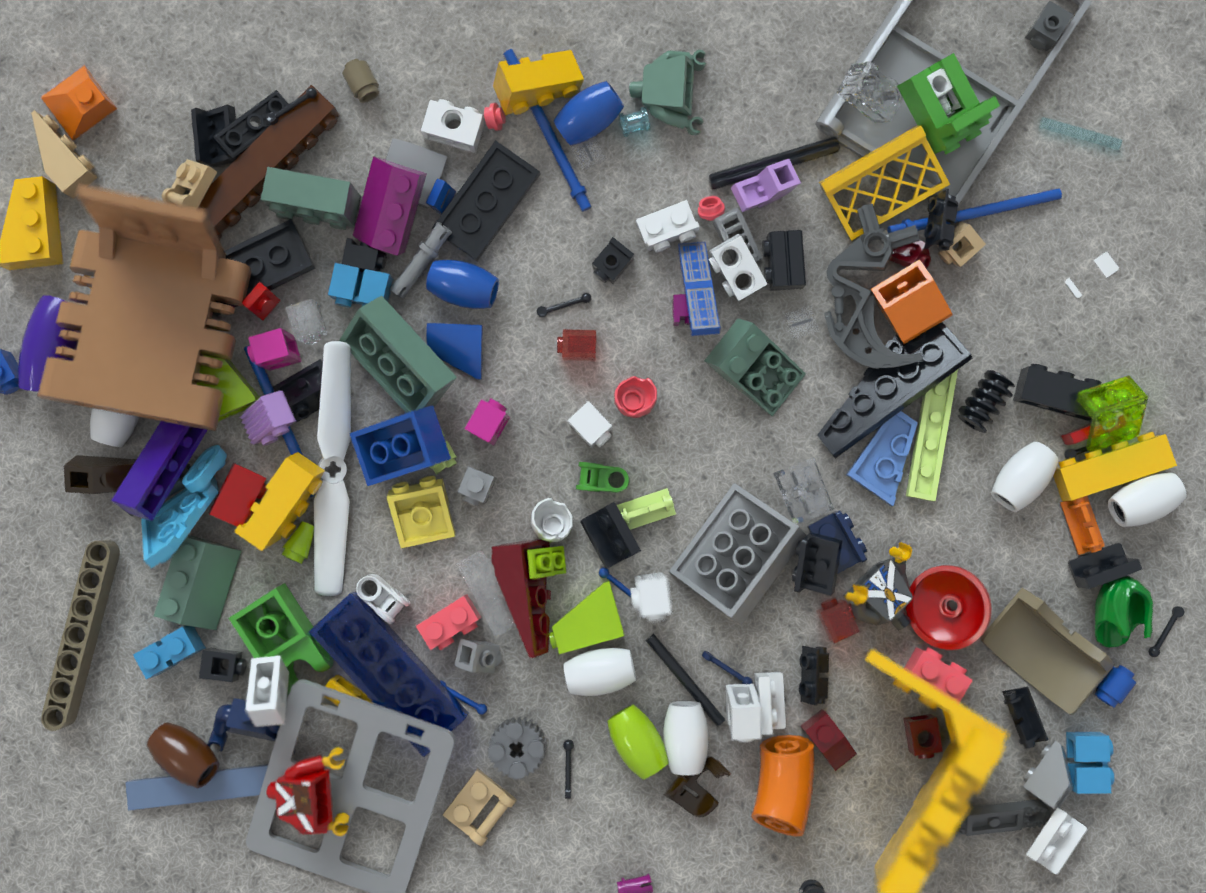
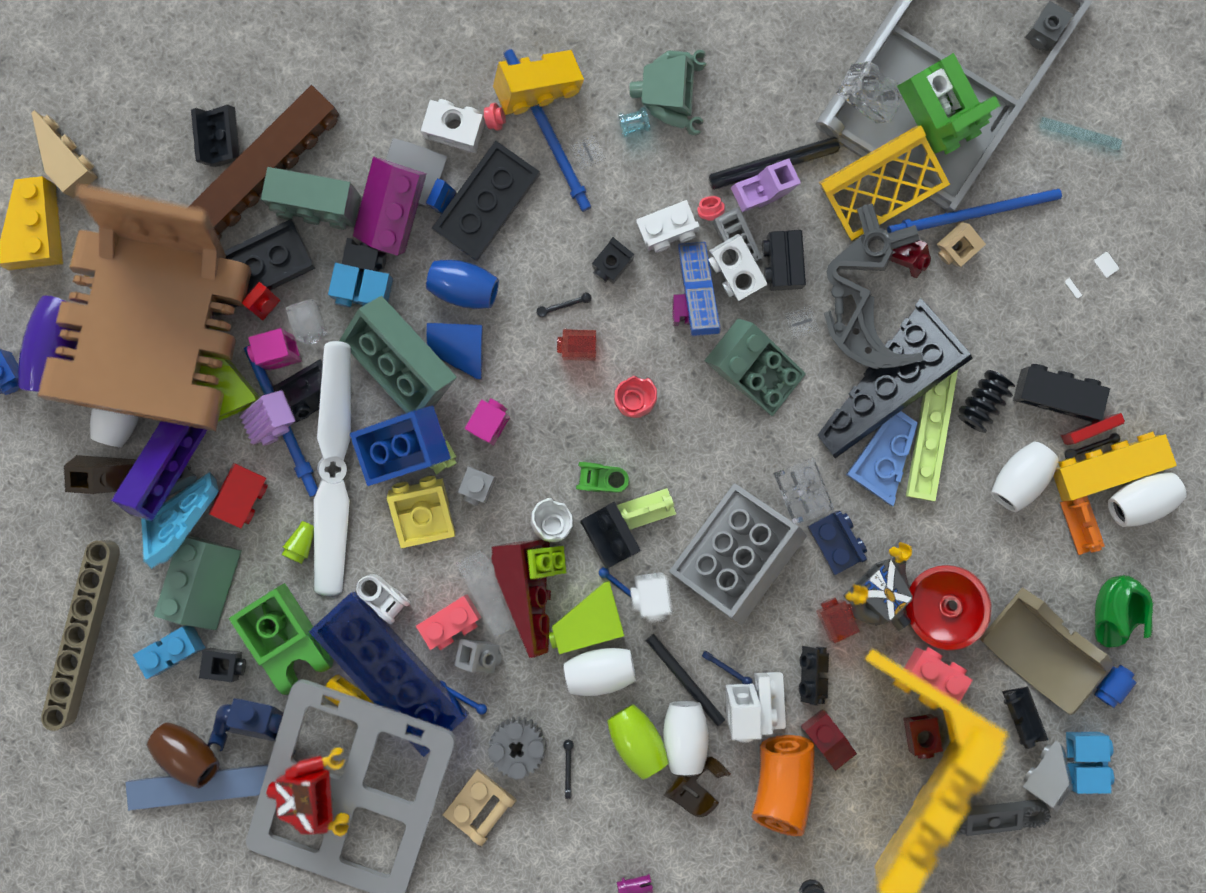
(78, 103): orange slope -> none
(191, 177): tan plate -> none
(204, 468): medium azure plate -> none
(241, 134): black tile -> none
(267, 691): white brick -> none
(273, 117): black hinge -> none
(282, 502): yellow wedge -> none
(361, 80): dark tan brick -> none
(418, 263): light grey pin -> none
(588, 113): blue piece -> none
(591, 425): white brick -> none
(817, 563): black bracket -> none
(911, 301): orange slope -> none
(941, 209): black hinge -> none
(1057, 841): white bracket -> none
(1102, 566): black bracket -> none
(1115, 411): clear neon green bracket -> none
(1177, 612): black hinge -> none

